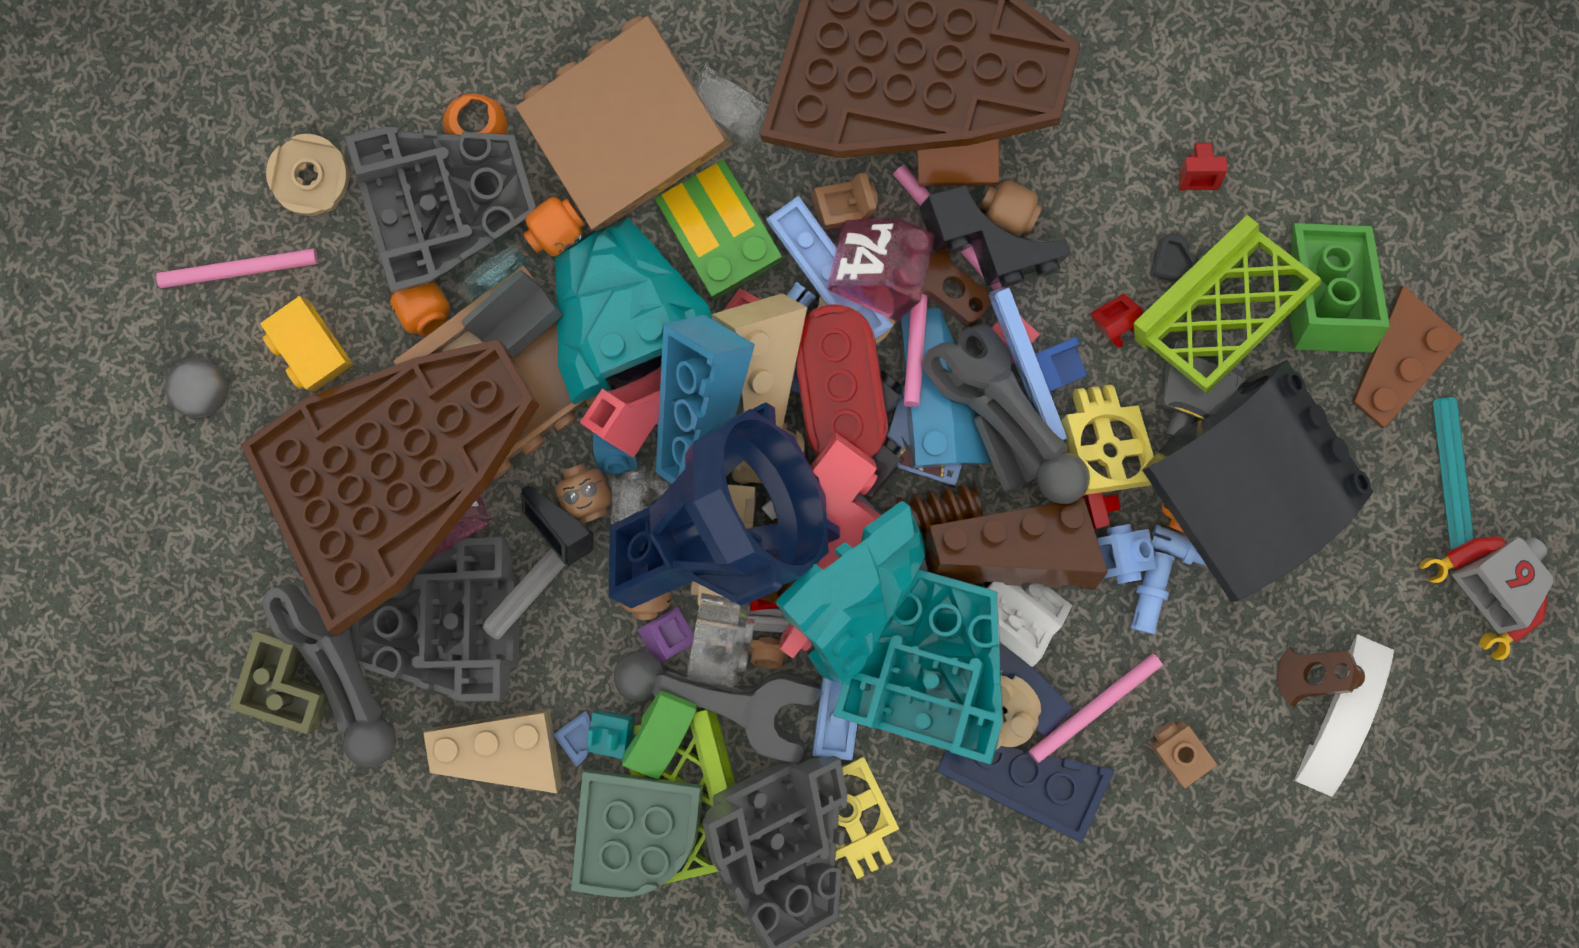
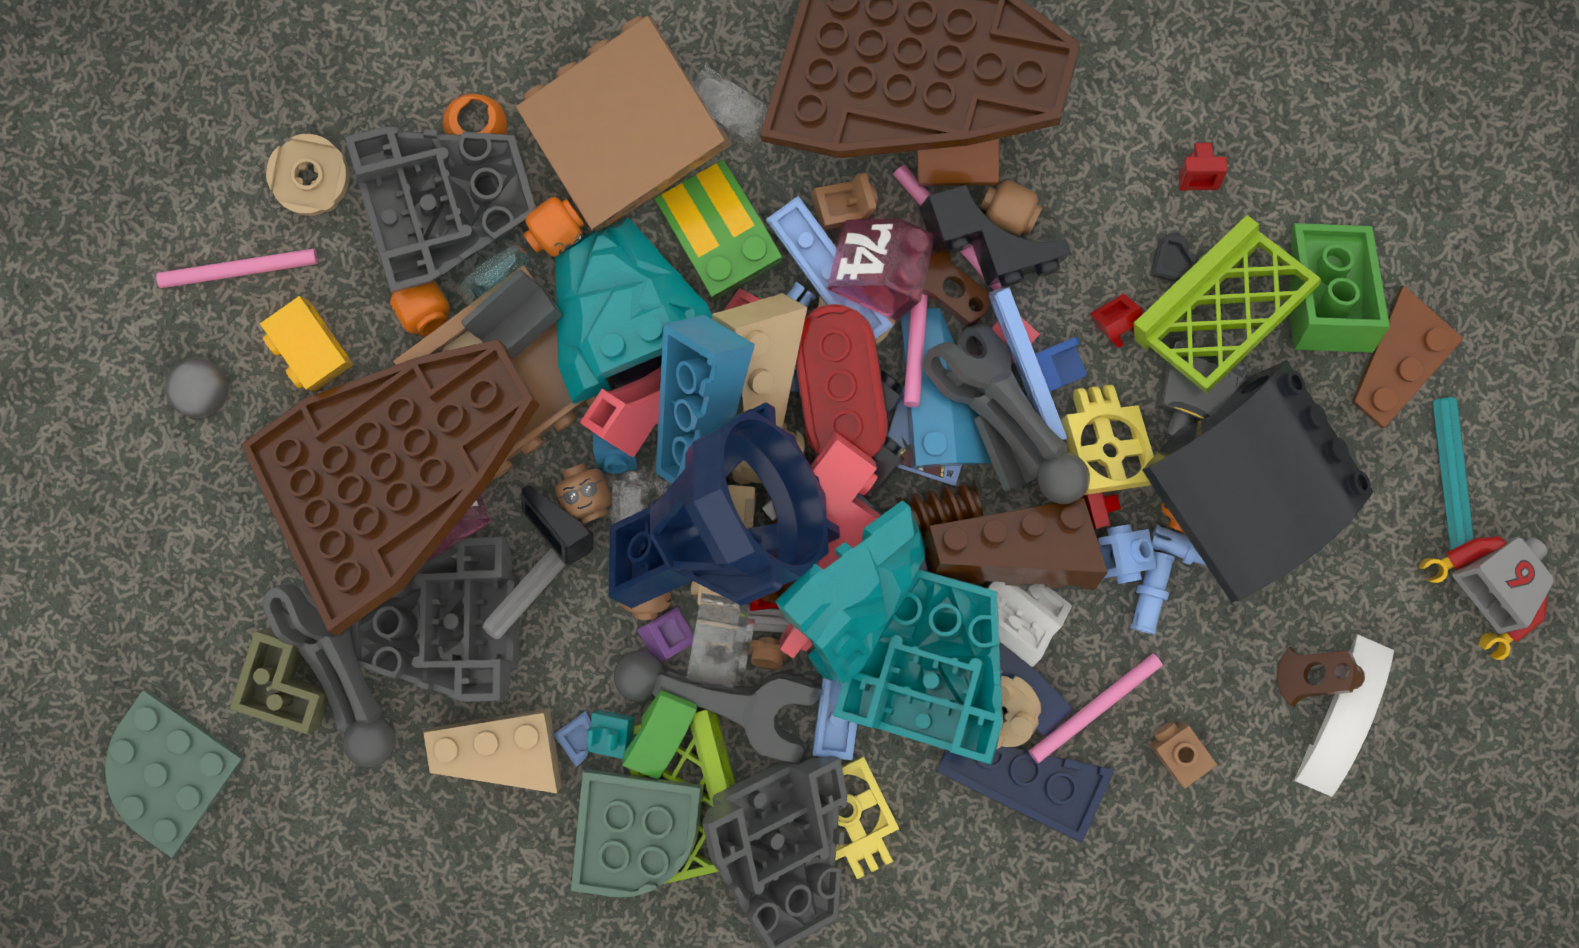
(165, 772): none -> sand green plate

